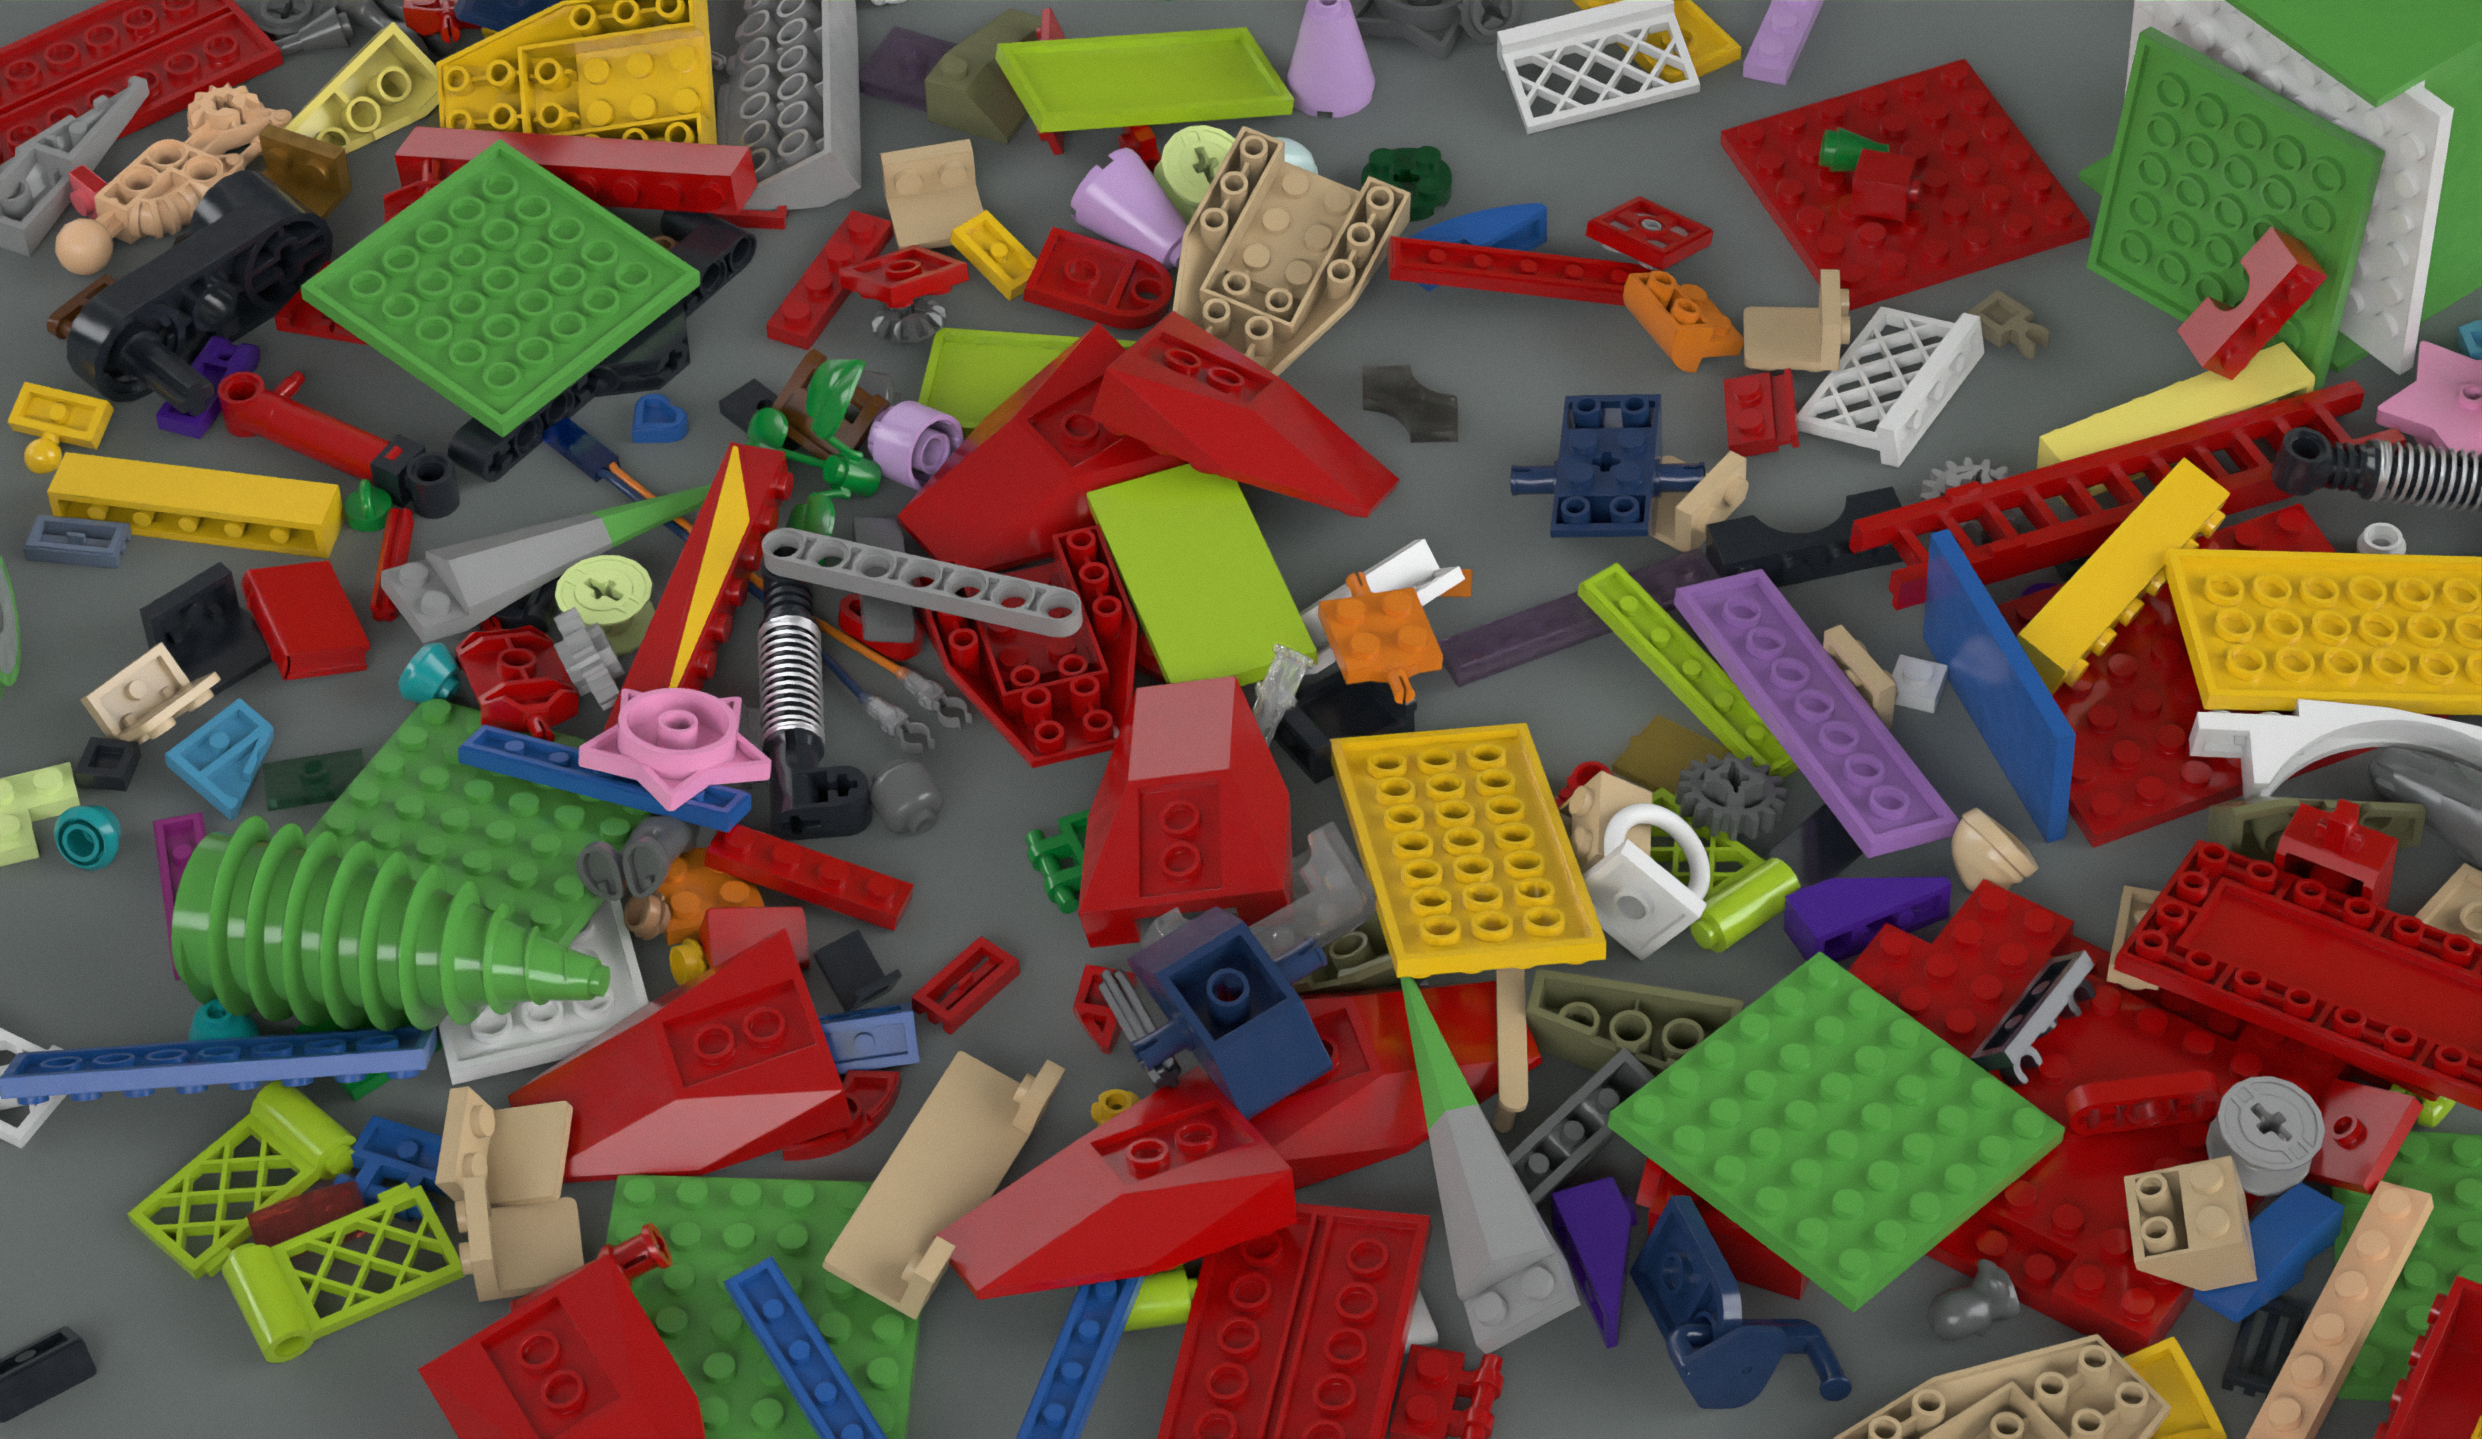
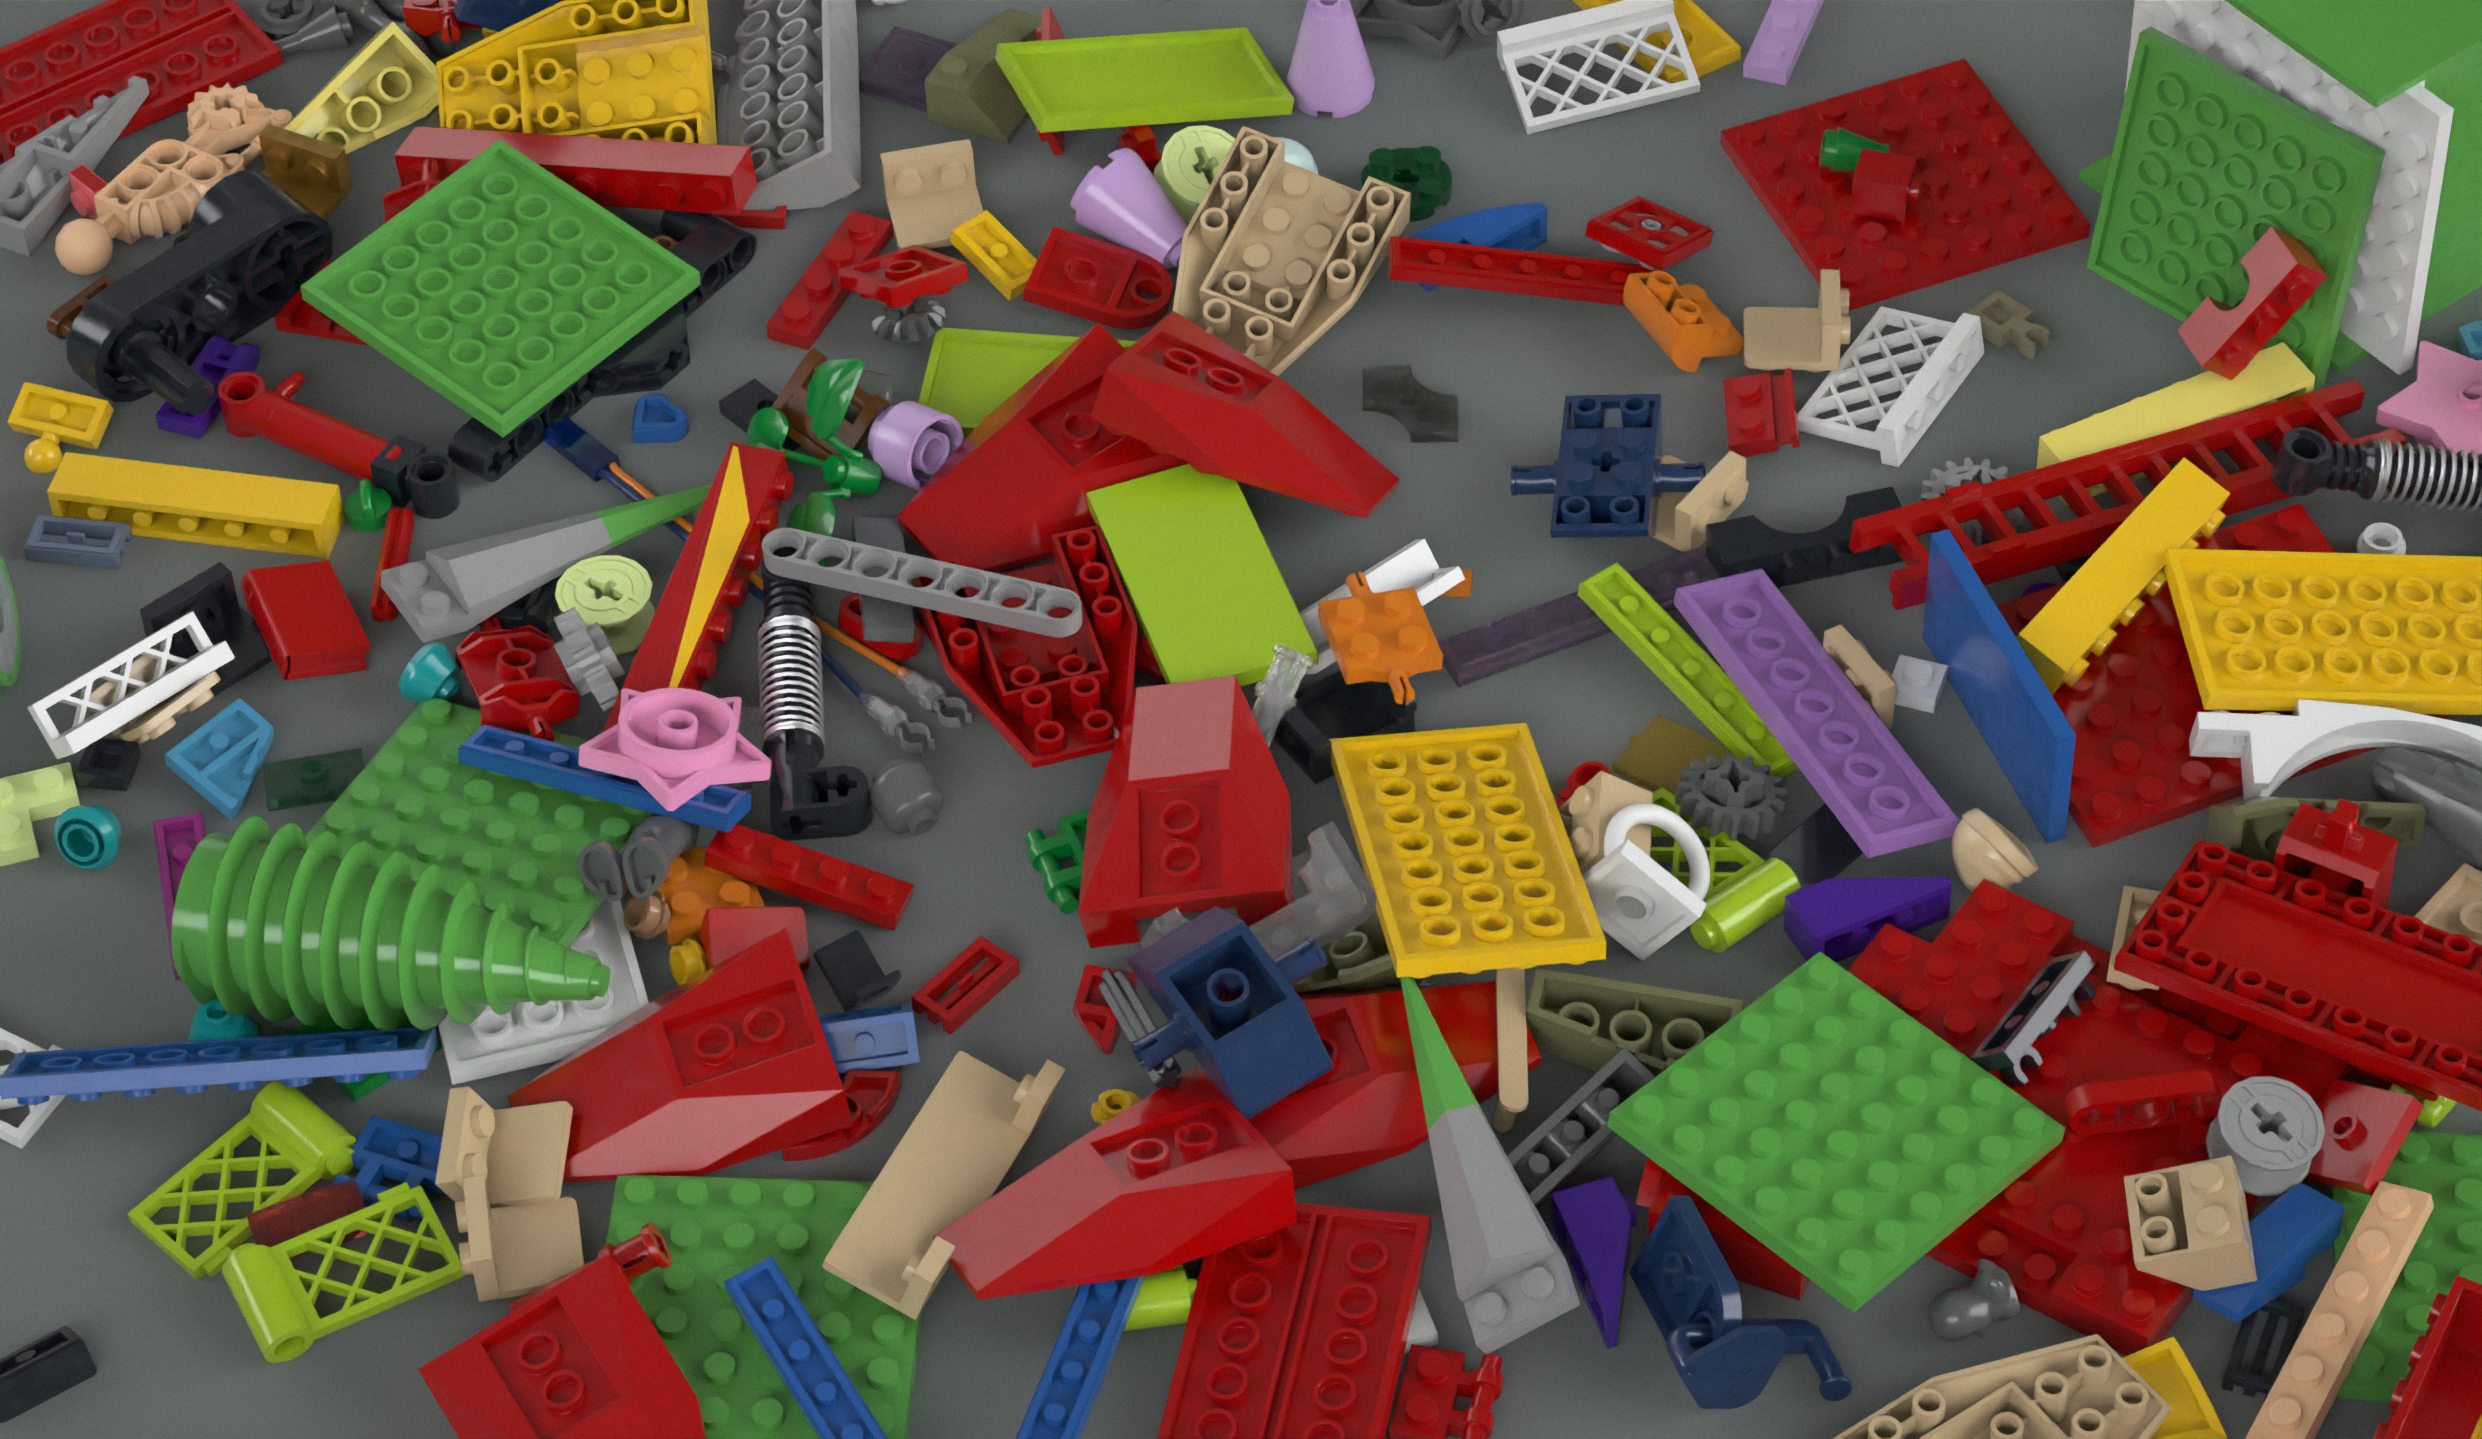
(138, 701): none -> white fence

